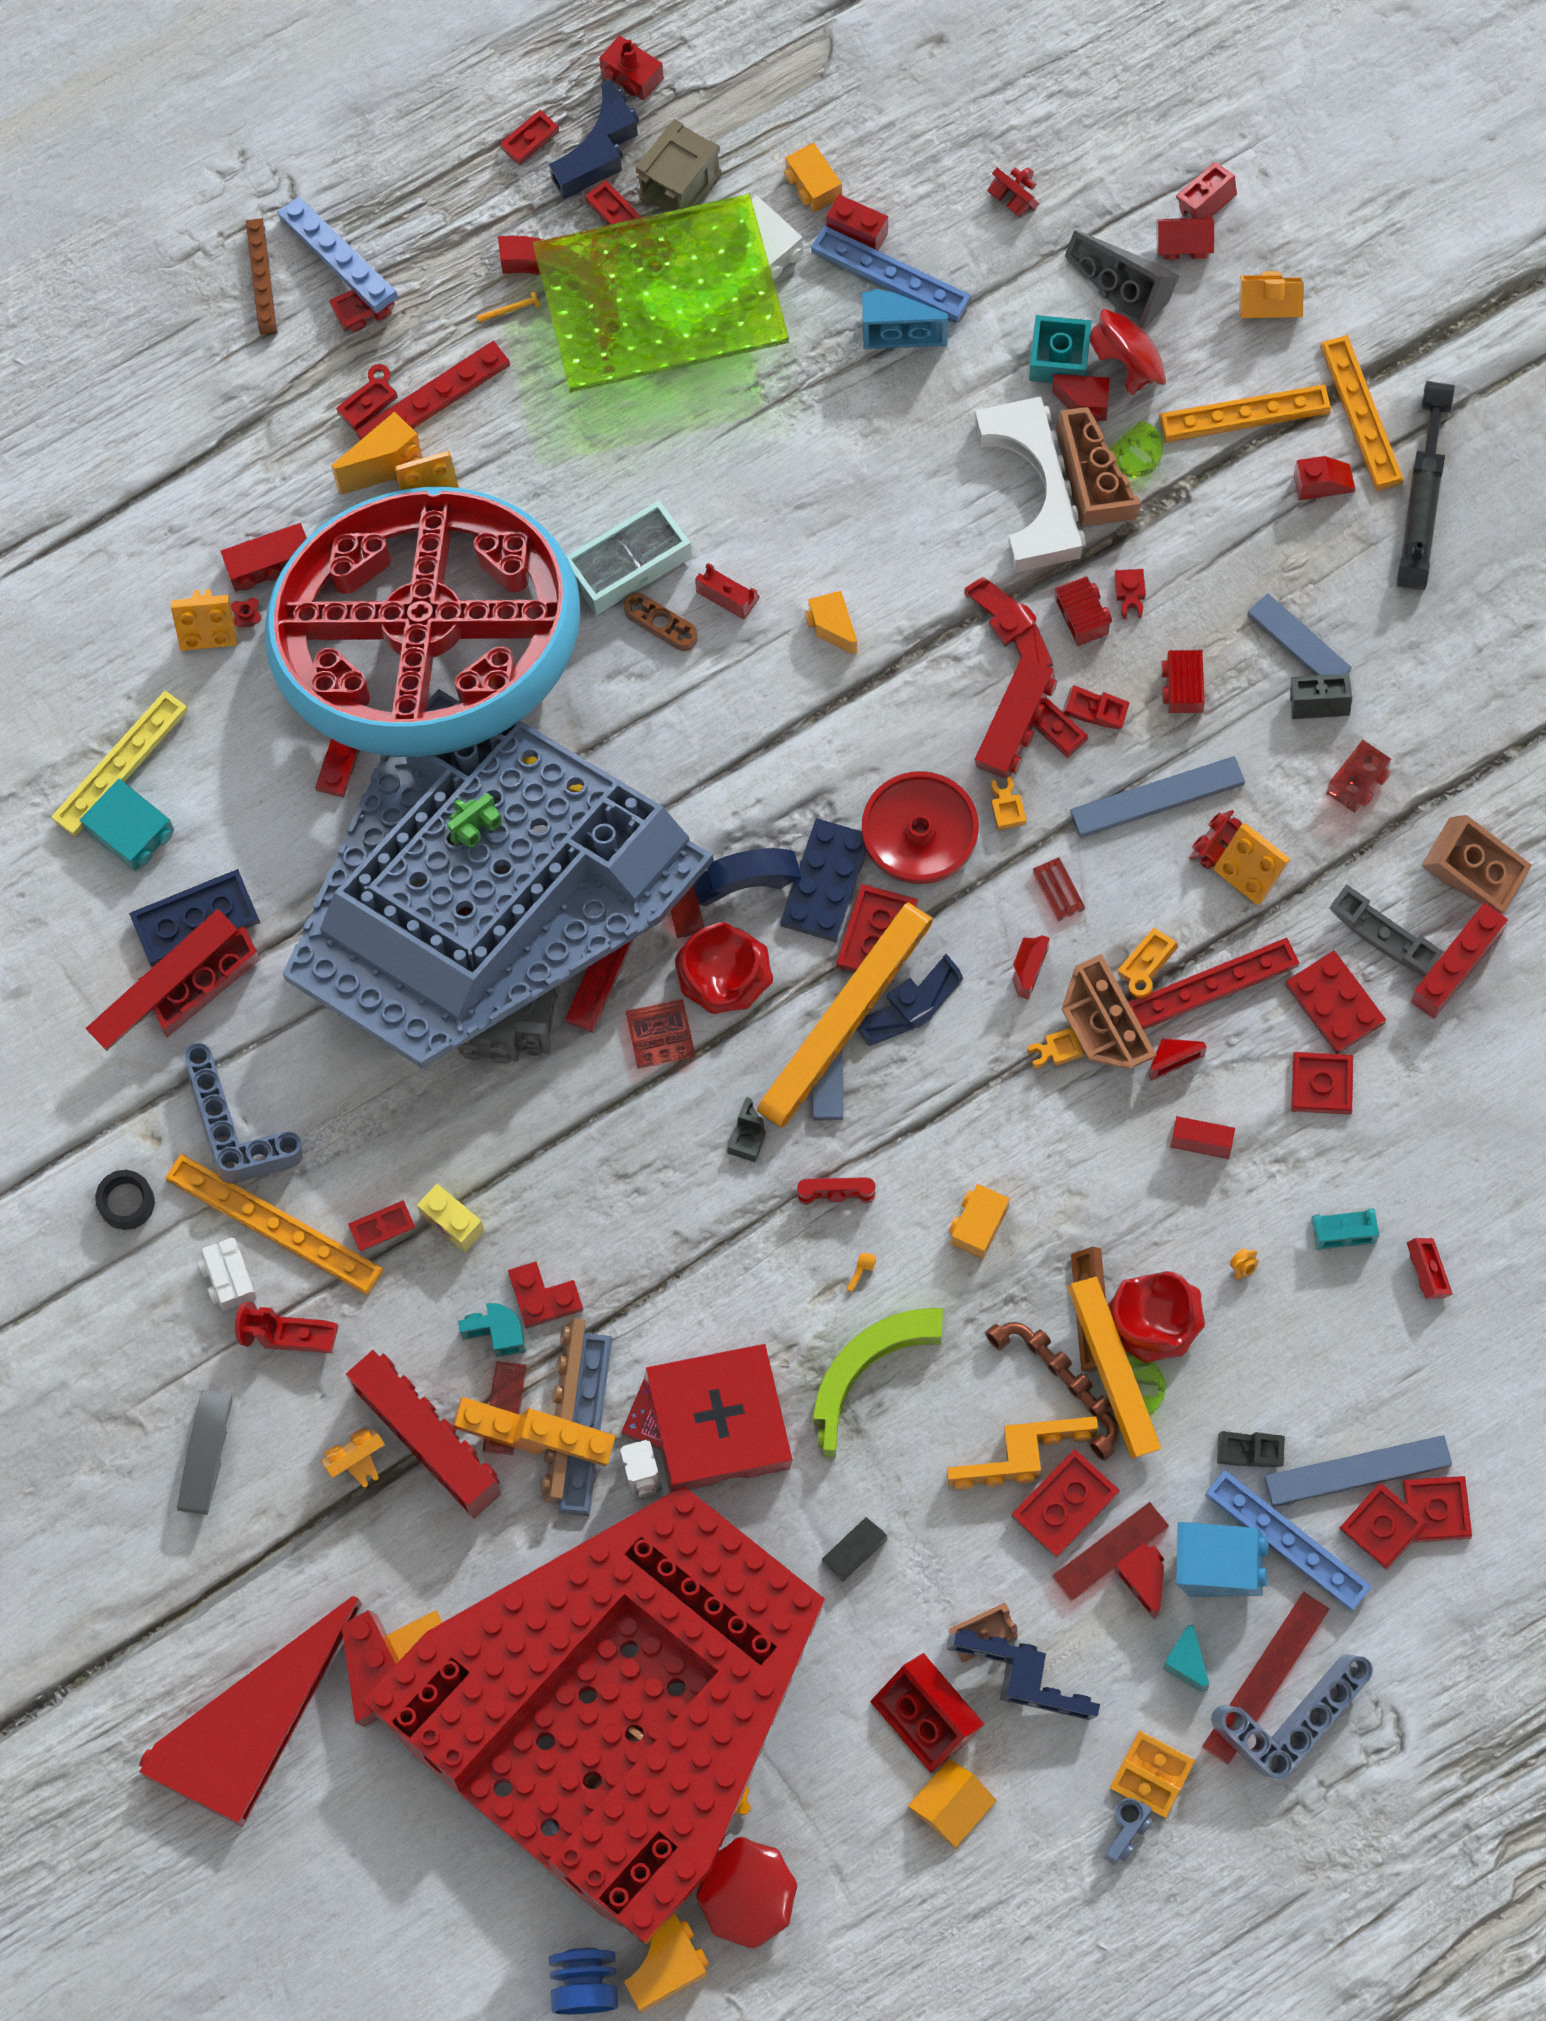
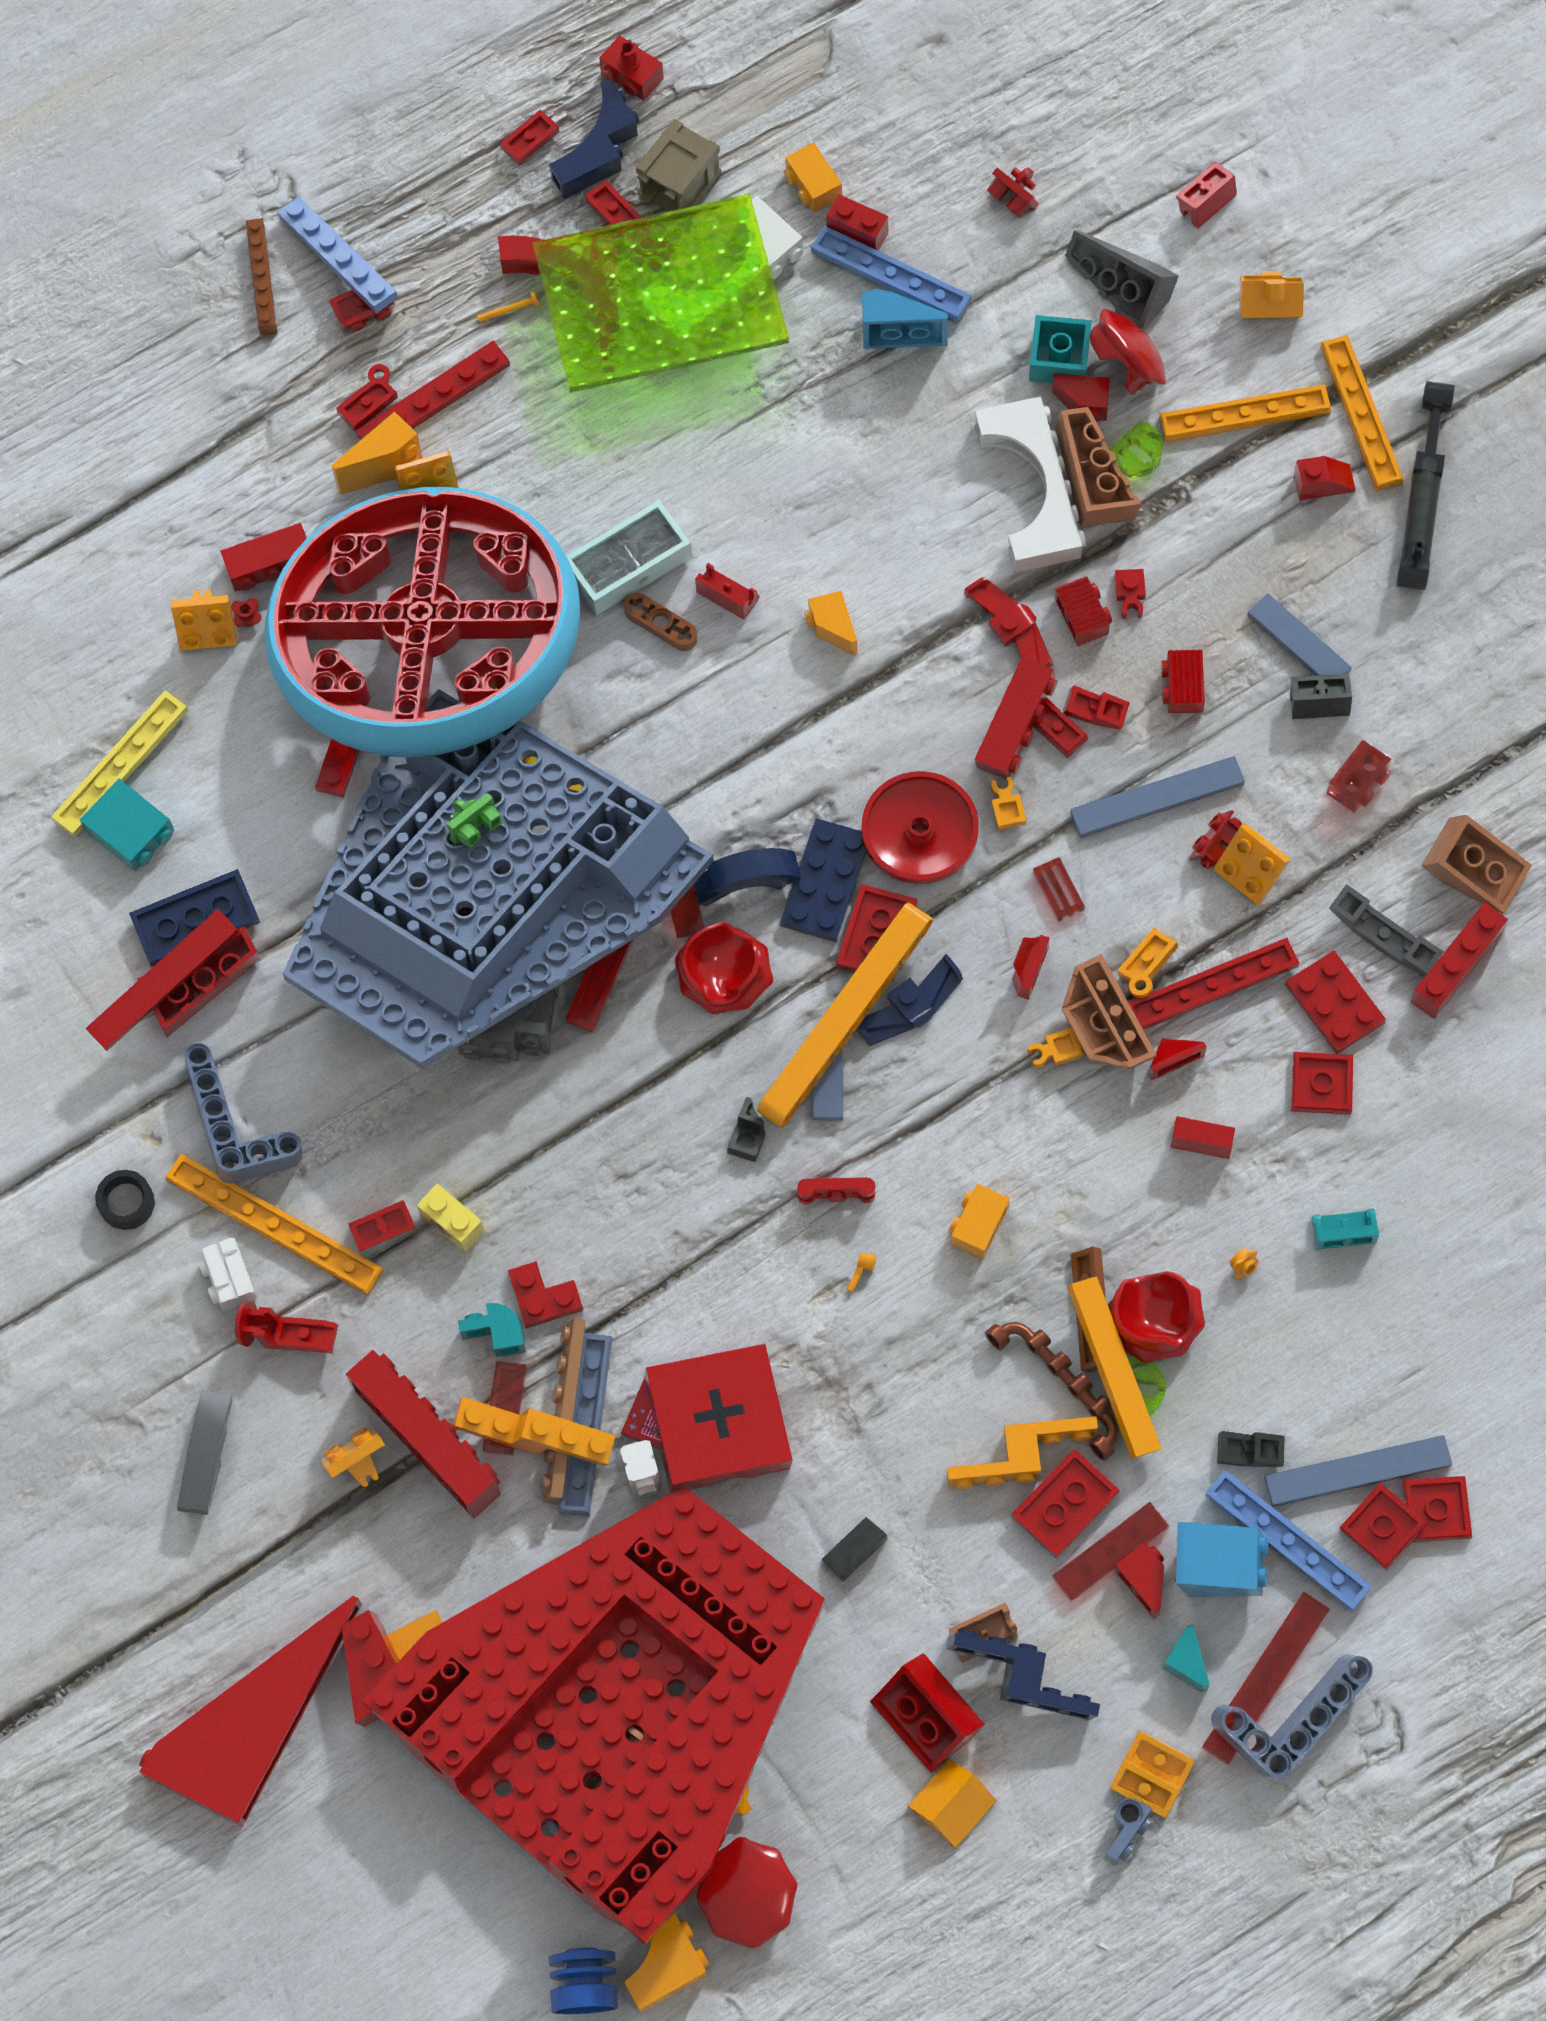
(660, 1033): clear red tile -> none
(876, 1341): lime arch -> none
(1185, 236): red brick -> none
(1429, 1268): red plate -> none

